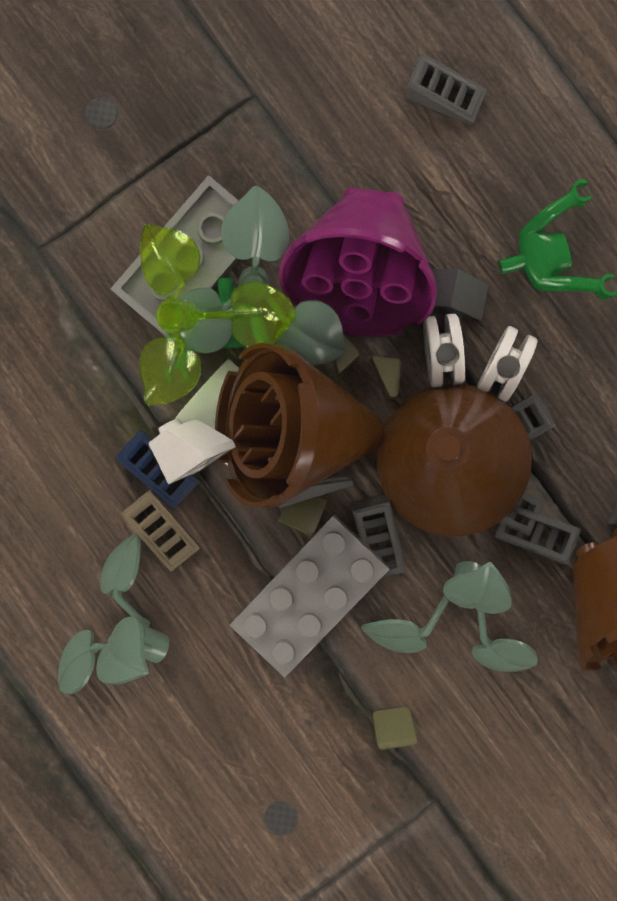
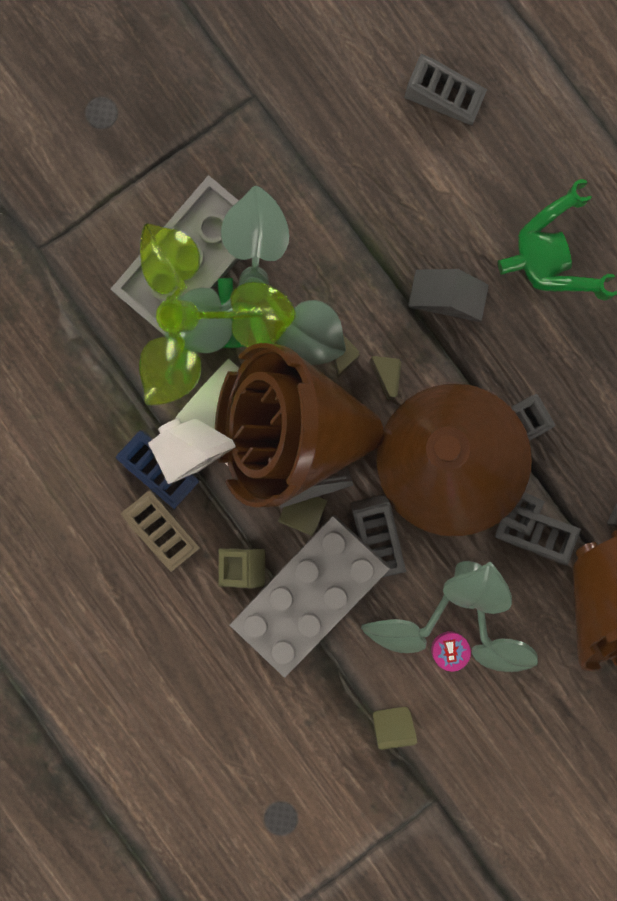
(130, 641): sand green plant -> none
(241, 567): none -> olive slope
(363, 265): magenta cone -> none
(444, 351): white head -> none
(451, 651): none -> dark pink tile
(507, 364): white head -> none

